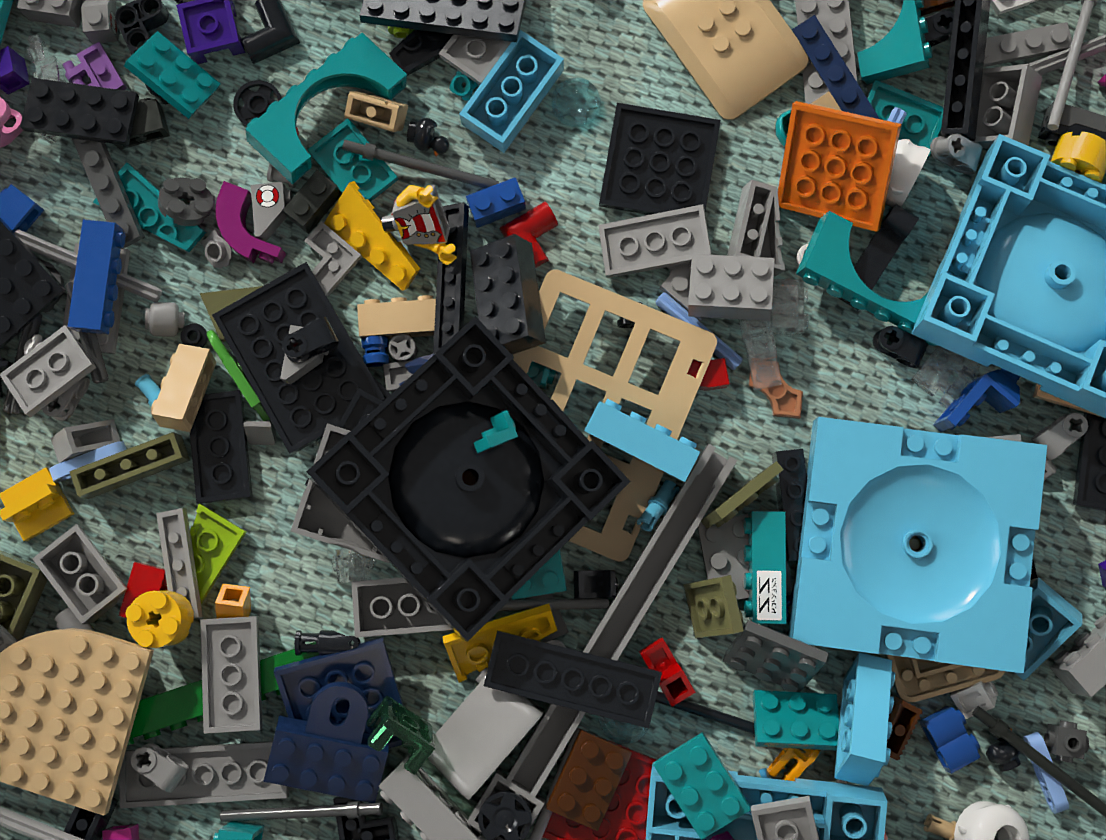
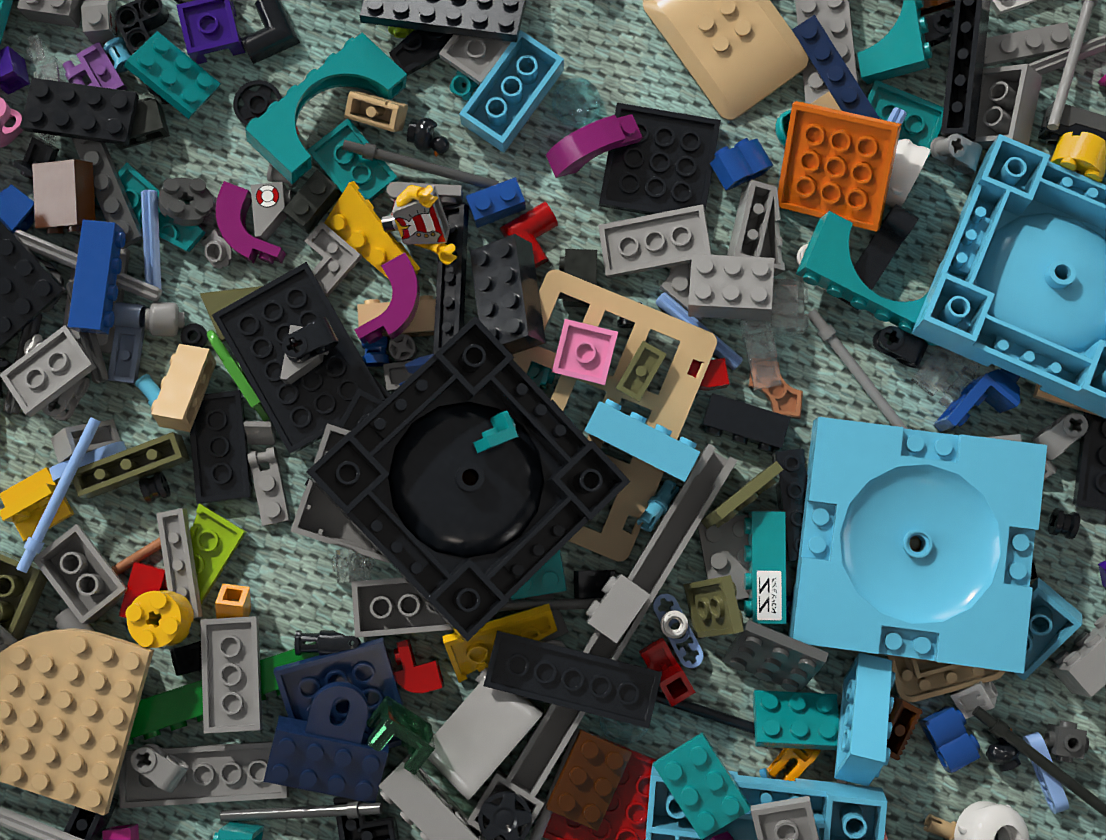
(34, 544): none -> light blue bar
(37, 152): none -> black bracket
(63, 195): none -> brick
(118, 54): none -> medium azure bush
(127, 342): none -> sand blue plate
(138, 556): none -> nougat bar
(151, 241): none -> light blue axle
(154, 487): none -> black wheel
(187, 658): none -> black bracket
(269, 487): none -> light grey plate
(402, 305): none -> magenta arch
(415, 677): none -> red brick
(447, 193): none -> light grey plate
(581, 264): none -> pearl dark grey brick
(585, 352): none -> bright pink plate
(590, 141): none -> magenta arch
(617, 608): none -> light grey brick
(641, 371): none -> olive plate
(683, 624): none -> white plate
(694, 645): none -> light blue beam
(740, 163): none -> blue brick
(745, 423): none -> black brick
(827, 334): none -> light grey bar
(1064, 523): none -> black wheel

